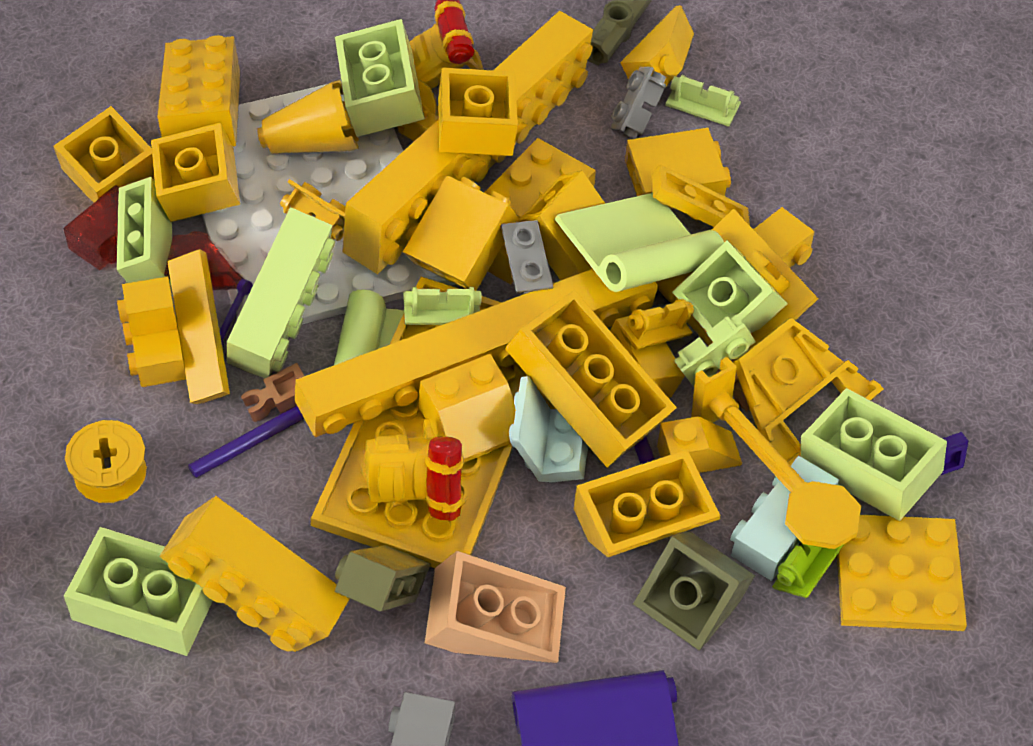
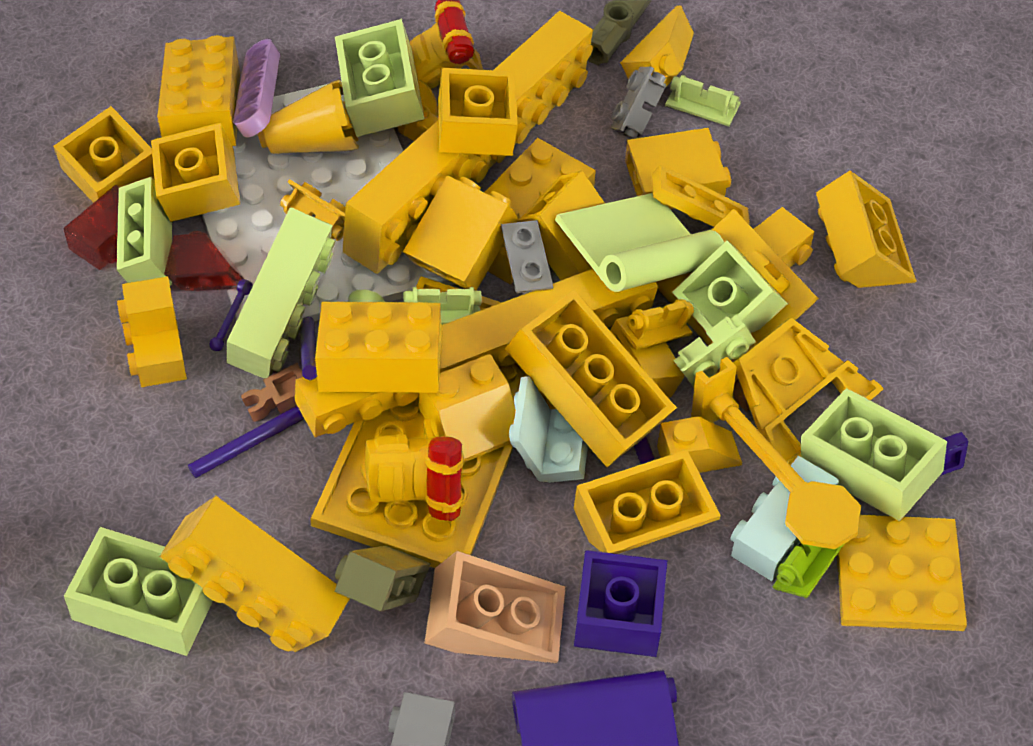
(86, 461): yellow piece -> none
(198, 327): yellow tile -> none
(256, 88): none -> lavender beam
(308, 348): none -> dark purple bar
(379, 347): none -> yellow brick
(621, 603): none -> dark purple slope
(693, 588): olive slope -> none
(863, 234): none -> yellow slope

